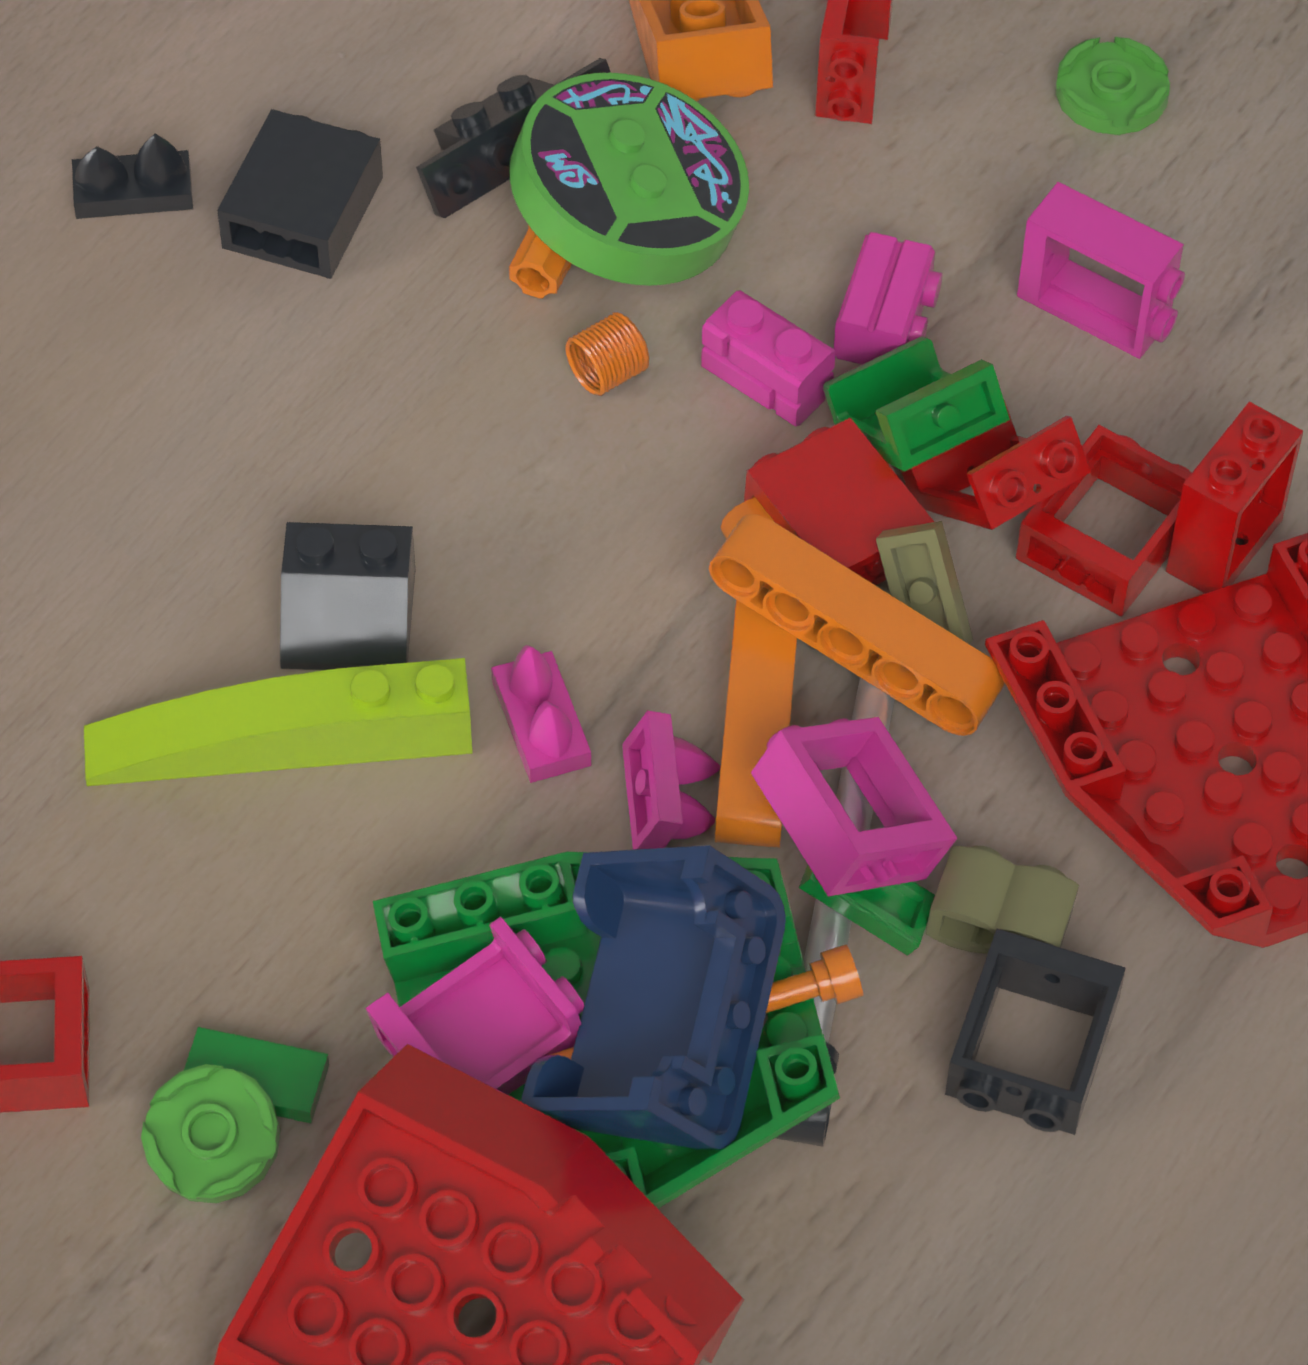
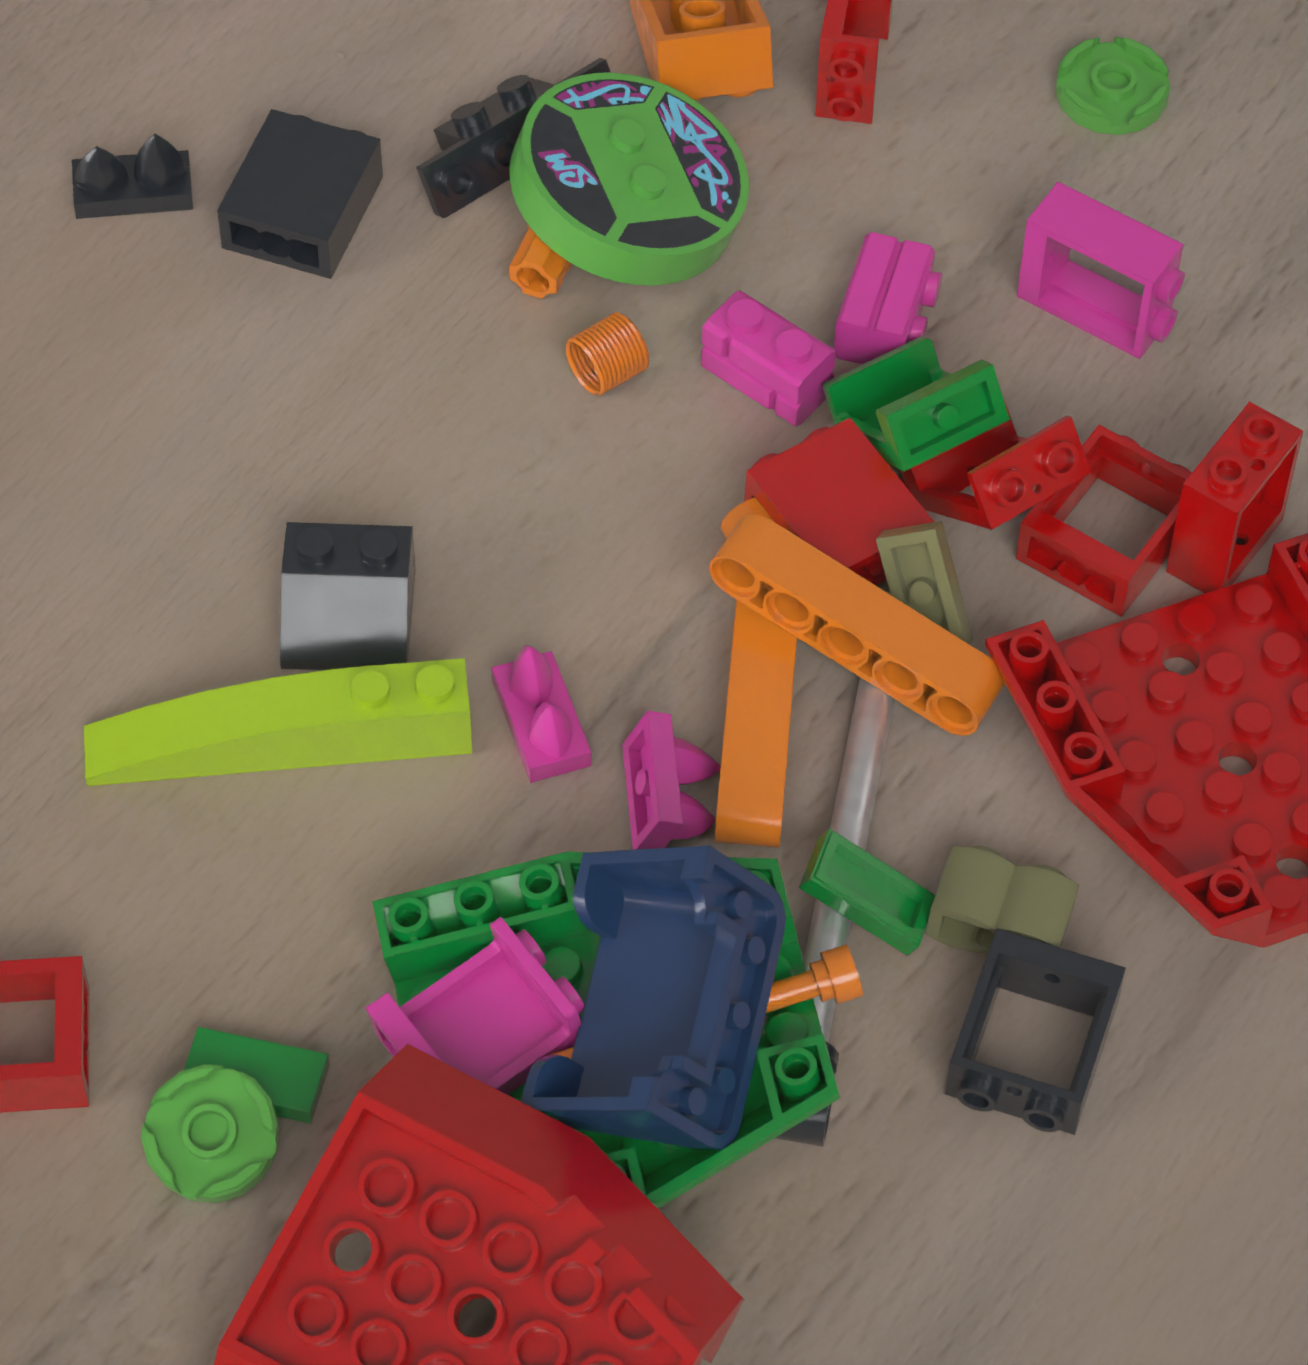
(839, 855): dark pink window -> none

